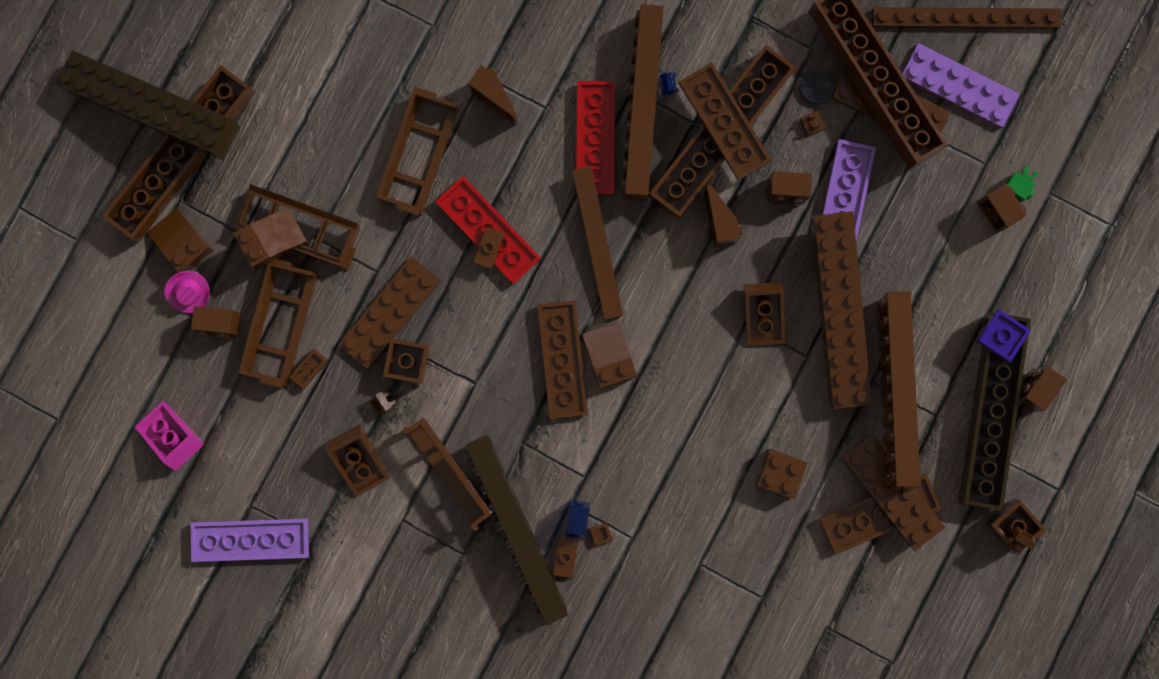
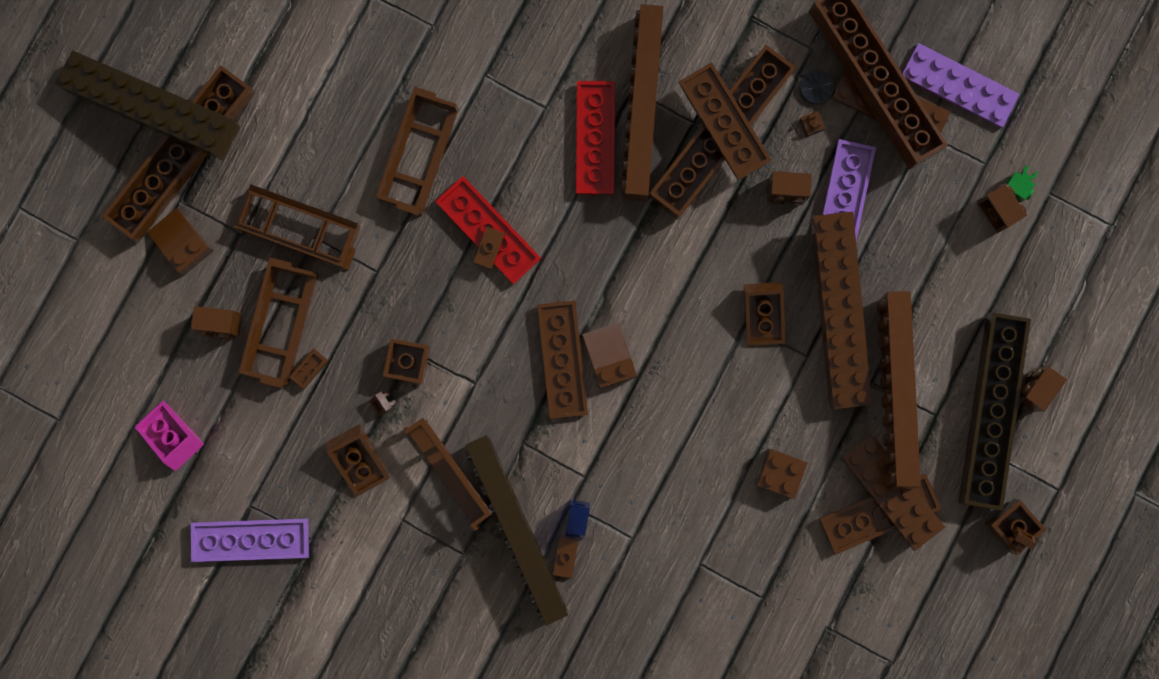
(186, 291): dark pink hat -> none
(270, 238): reddish brown slope -> none
(389, 312): reddish brown plate -> none
(488, 89): reddish brown slope -> none
(597, 242): reddish brown tile -> none
(600, 534): reddish brown tile -> none
(669, 83): clear blue bush -> none
(722, 222): reddish brown slope -> none
(966, 18): reddish brown plate -> none
(1003, 335): dark purple tile -> none

